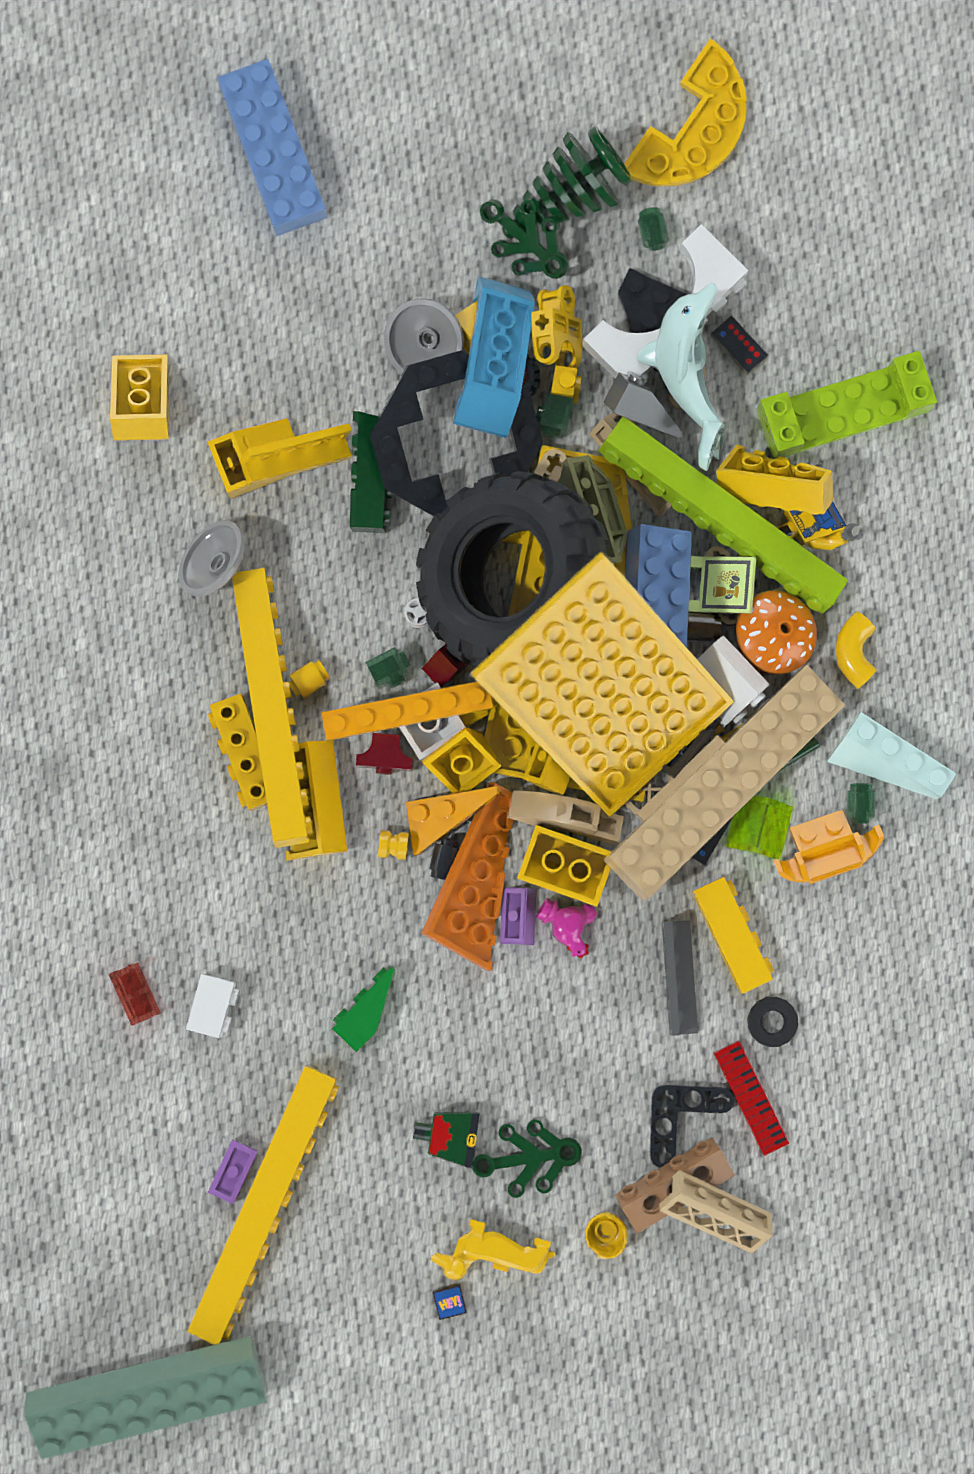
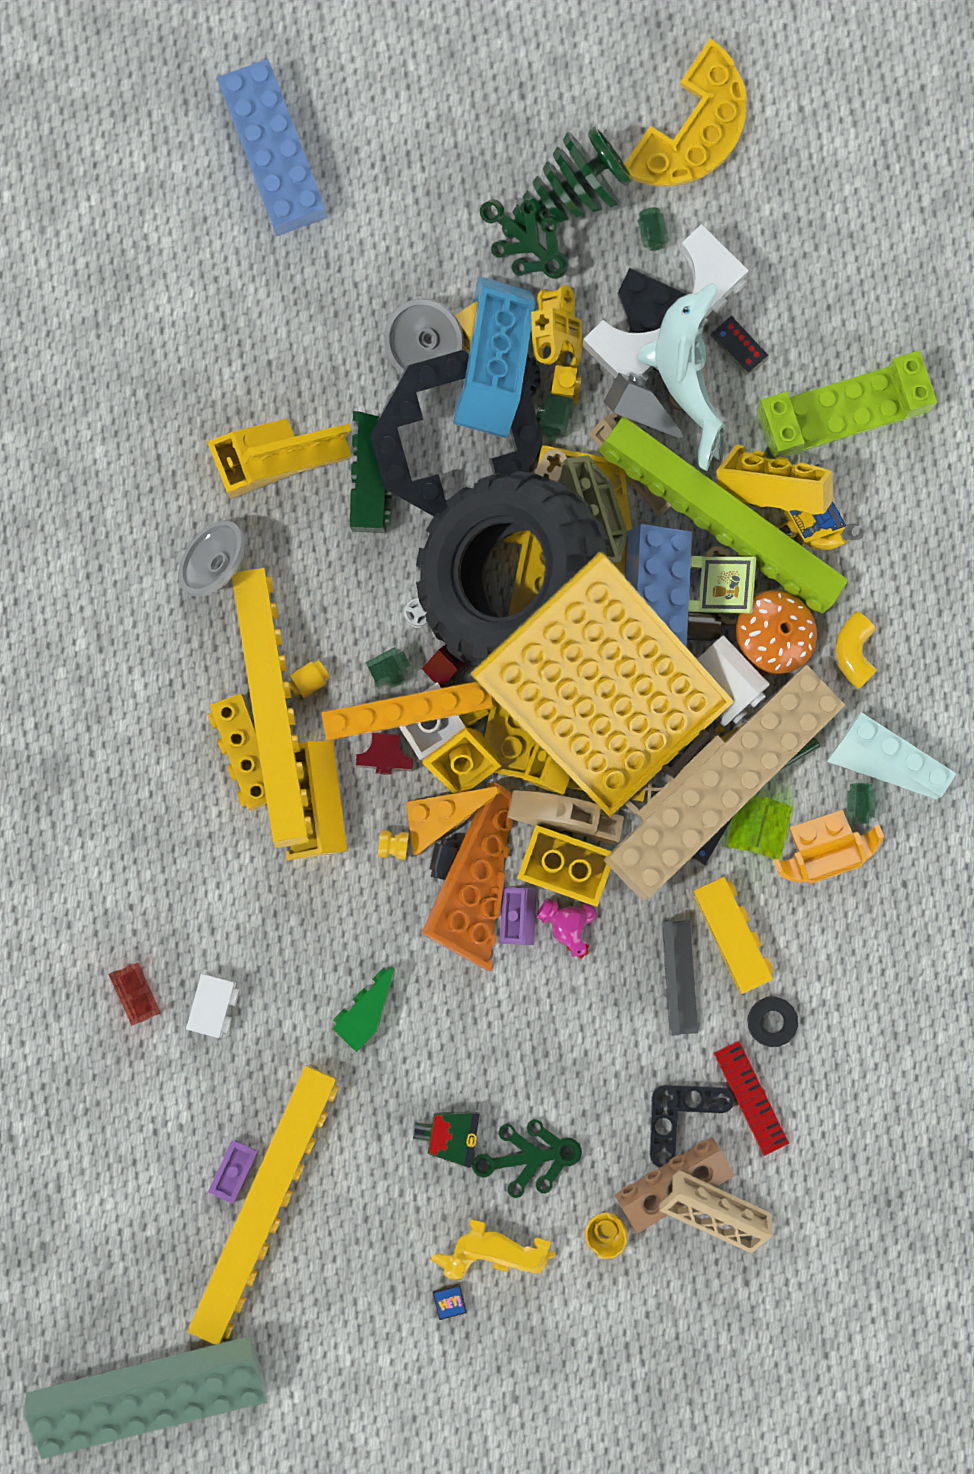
(139, 397): yellow slope -> none

